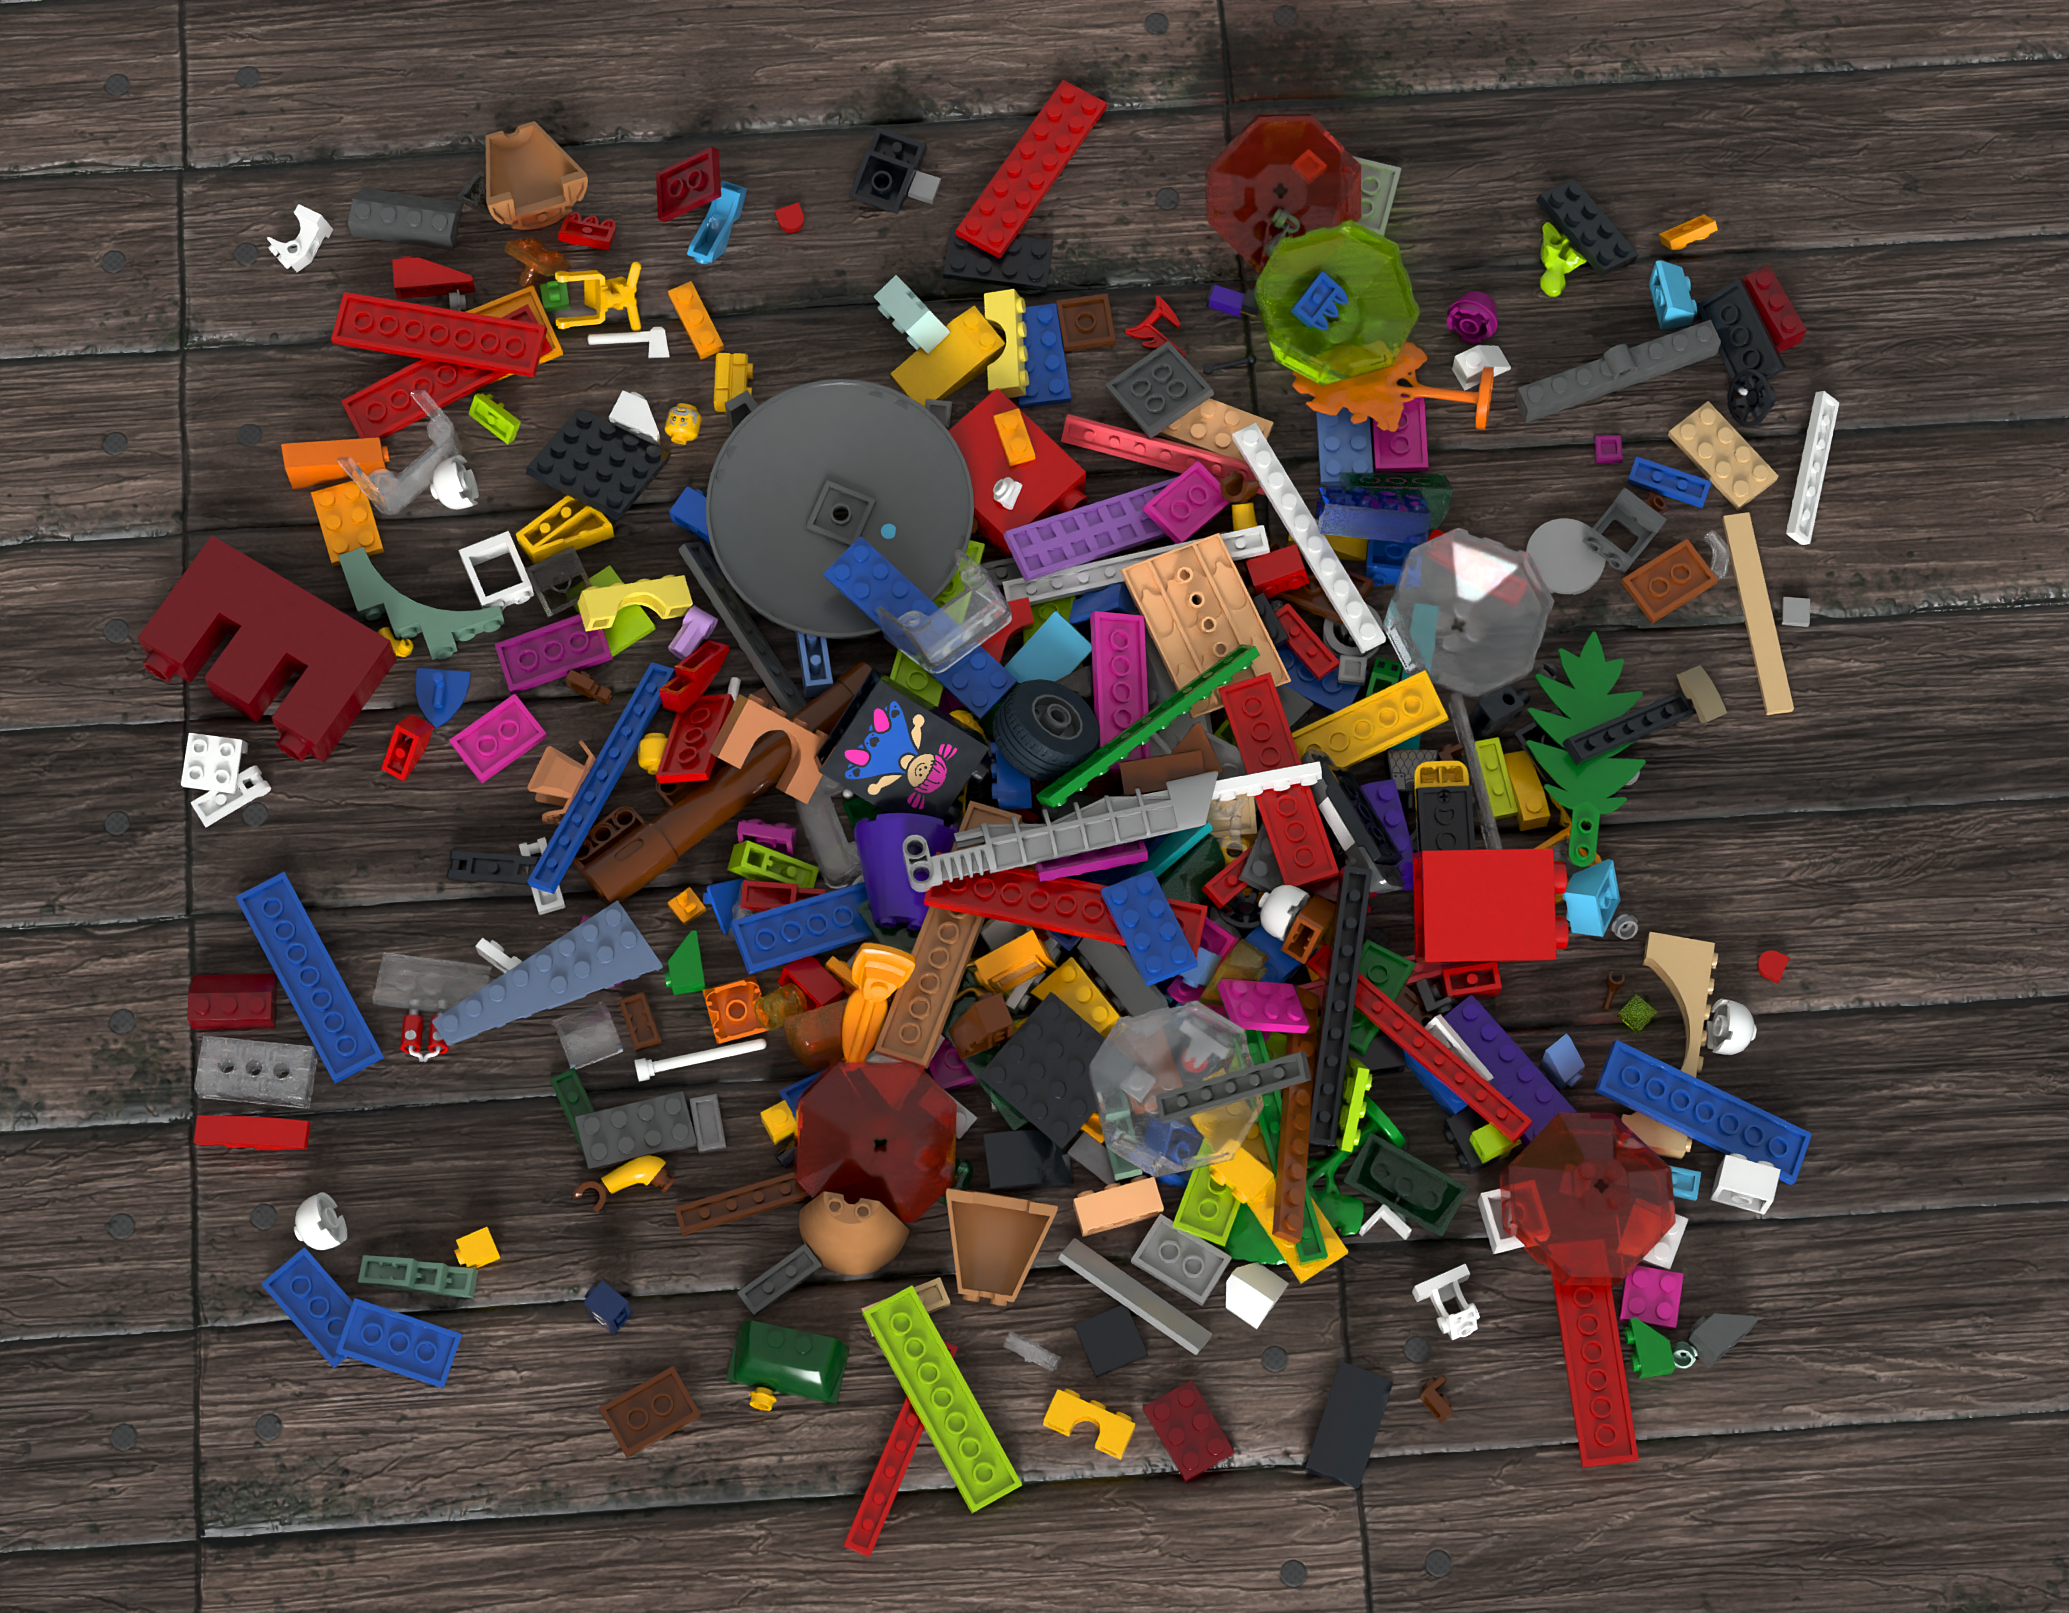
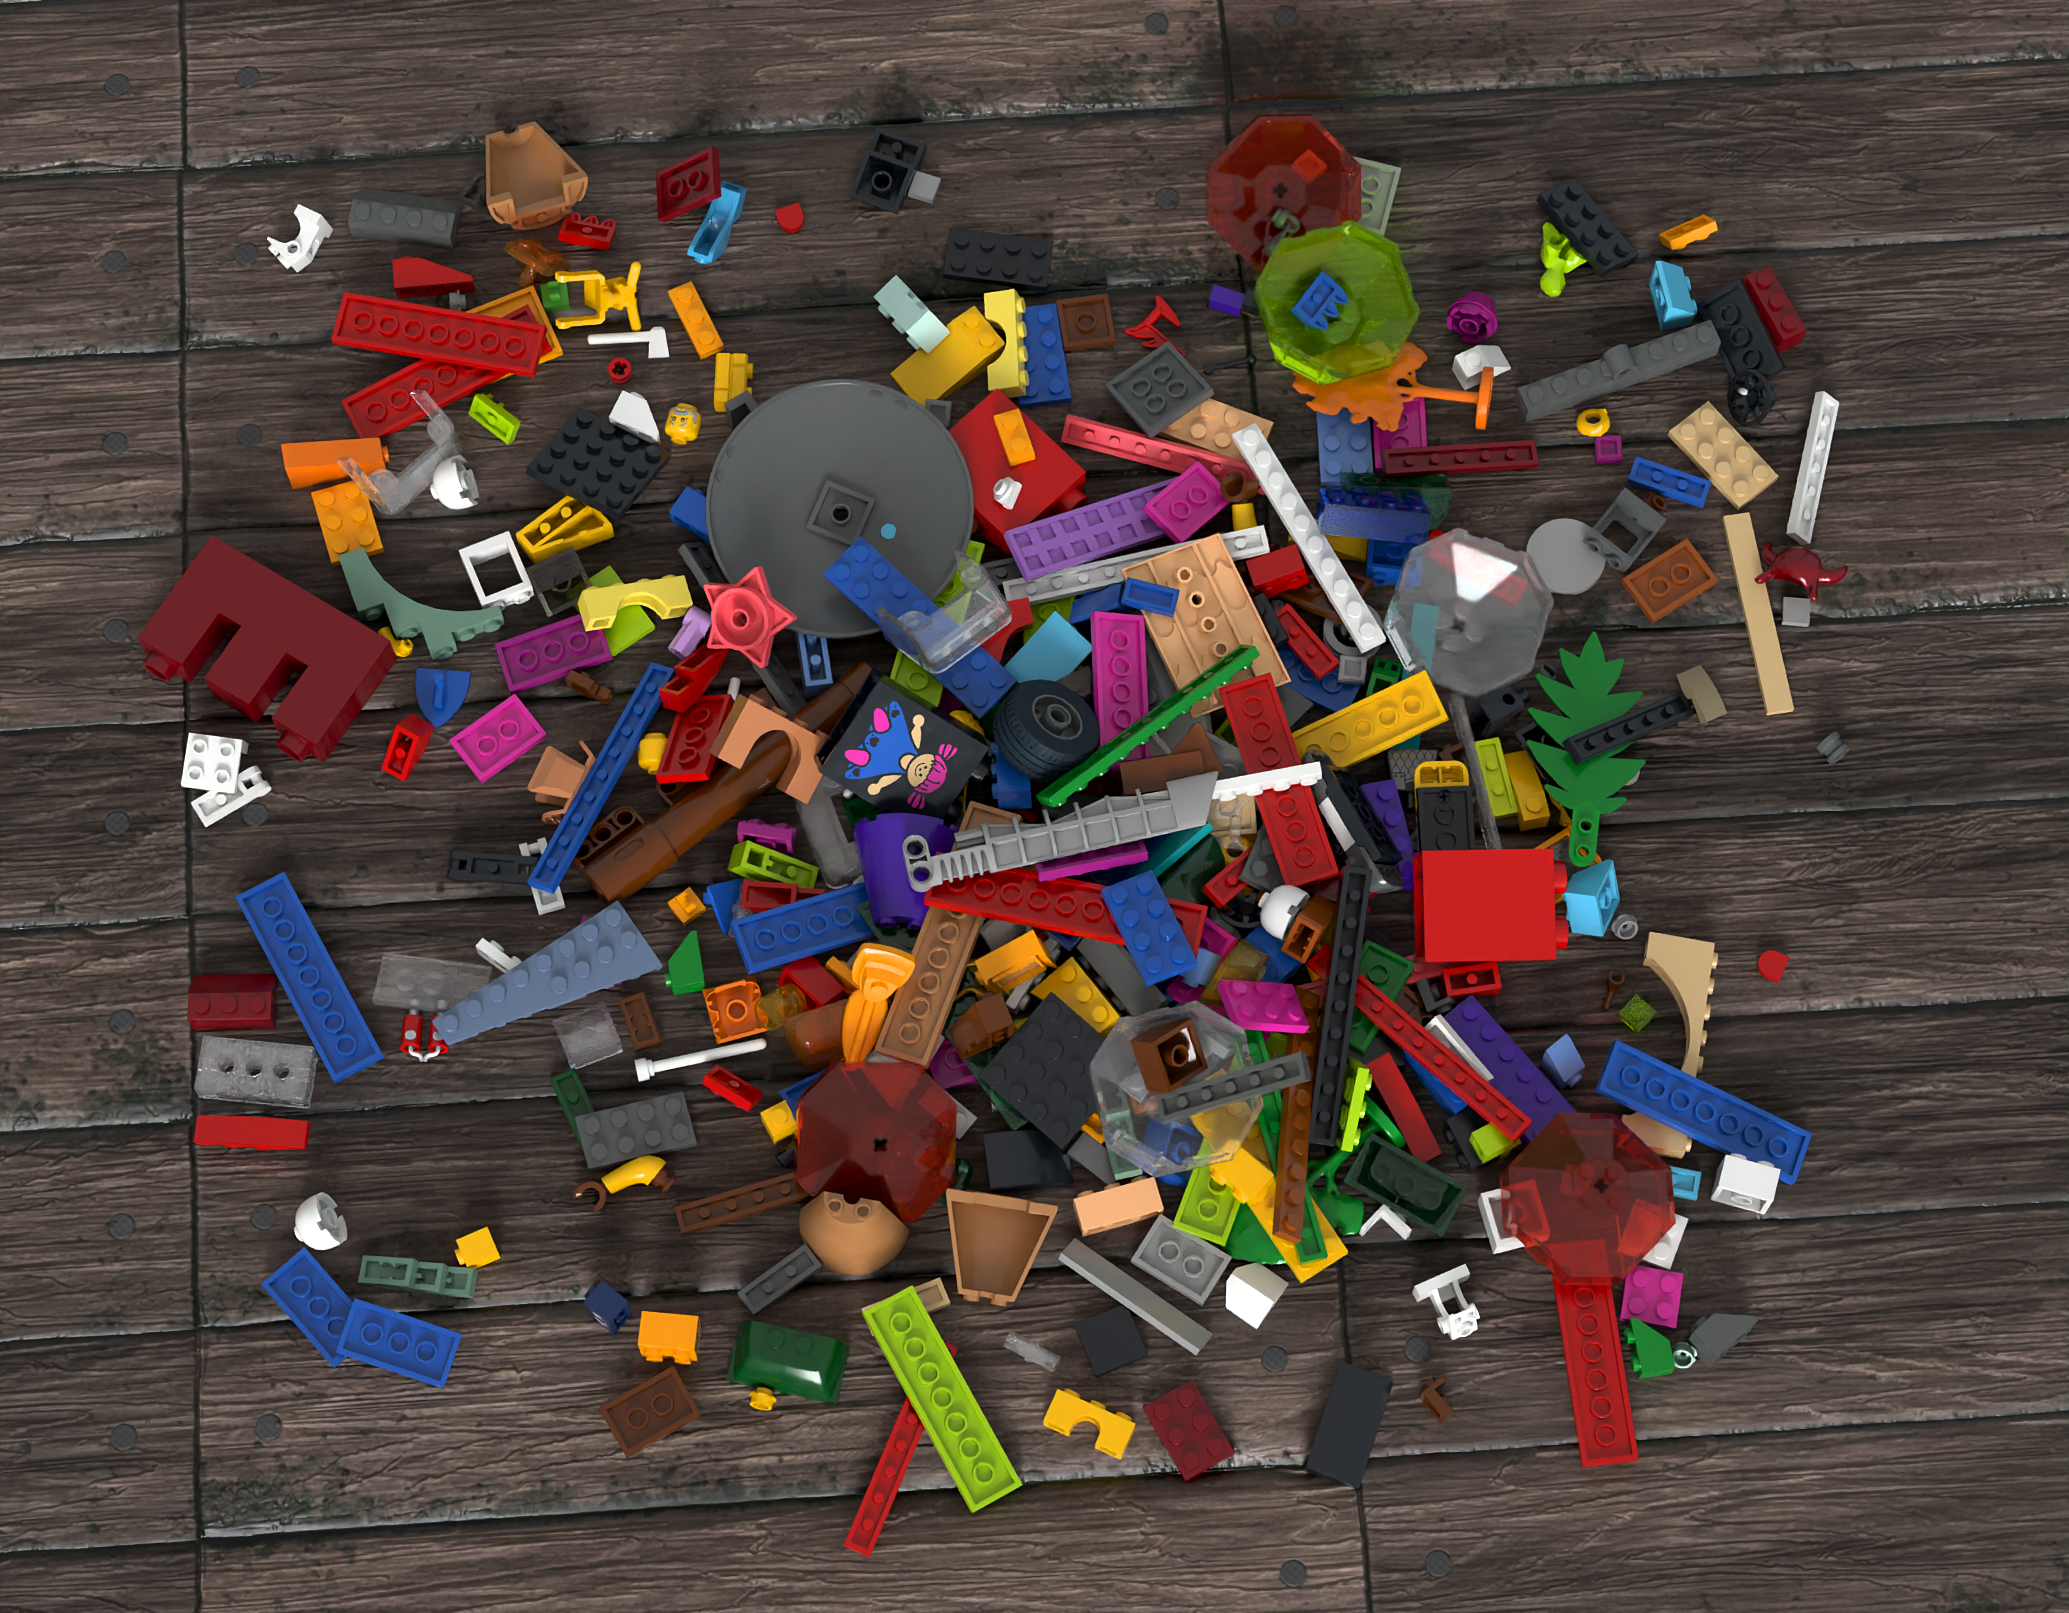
(623, 363): none -> red bush
(669, 1337): none -> light orange brick
(708, 1123): flat silver tile -> none
(732, 1088): none -> red plate
(746, 616): none -> coral plate
(1031, 169): red plate -> none
(1150, 597): none -> blue tile
(1169, 1055): none -> reddish brown slope
(1403, 1108): none -> red slope
(1459, 458): none -> dark red plate
(1596, 429): none -> yellow piece
(1721, 554): clear arm -> none
(1730, 1028): white cylinder -> none
(1798, 567): none -> dark red piece
(1833, 748): none -> dark grey wheel

